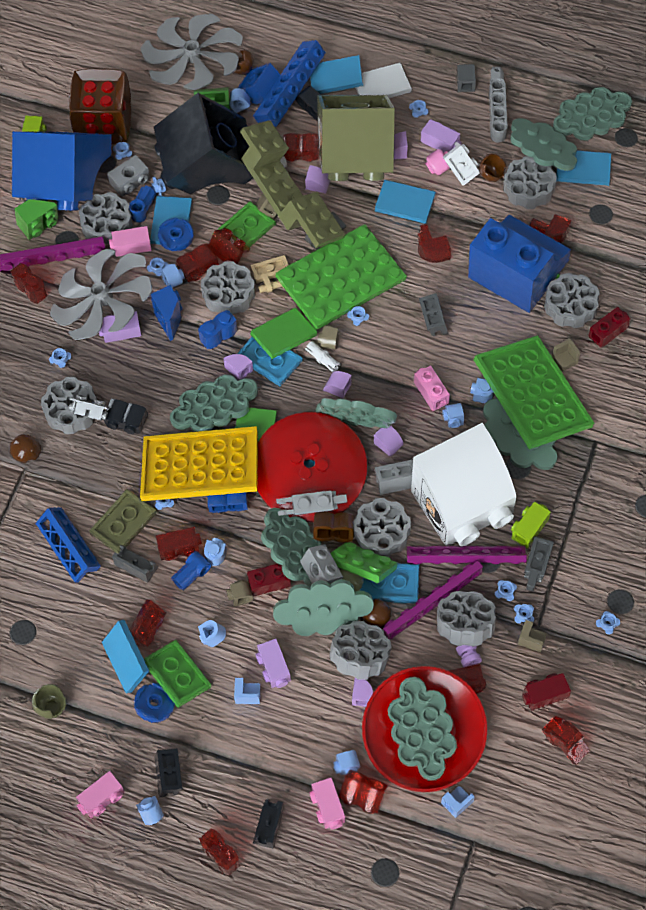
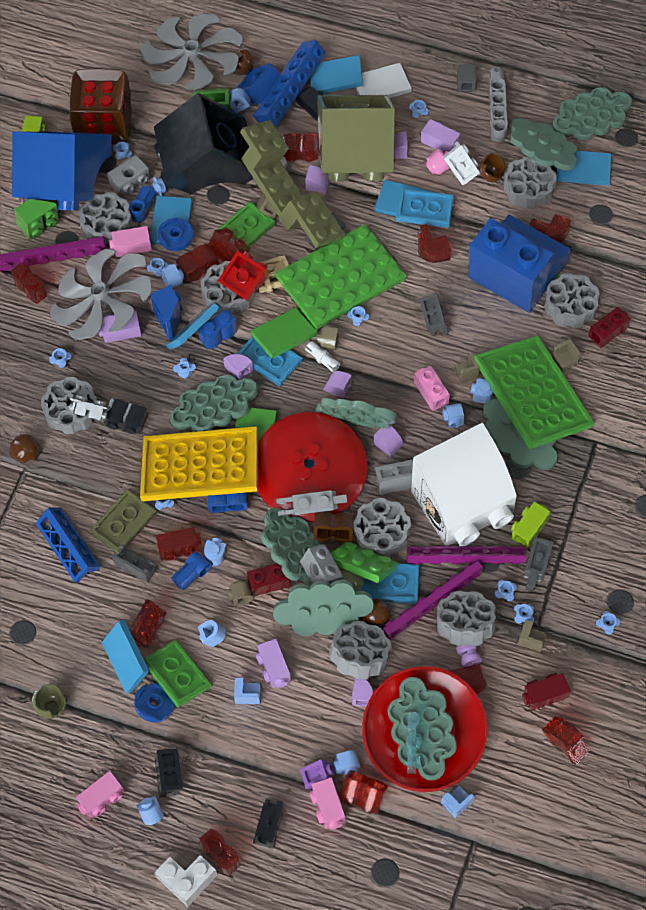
(184, 373): none -> light blue plate
(186, 883): none -> white brick
(192, 326): none -> dark azure tile
(244, 275): none -> red plate
(317, 772): none -> medium lavender bracket
(413, 761): none -> clear light blue plate
(424, 207): none -> dark azure tile
(467, 370): none -> dark tan panel

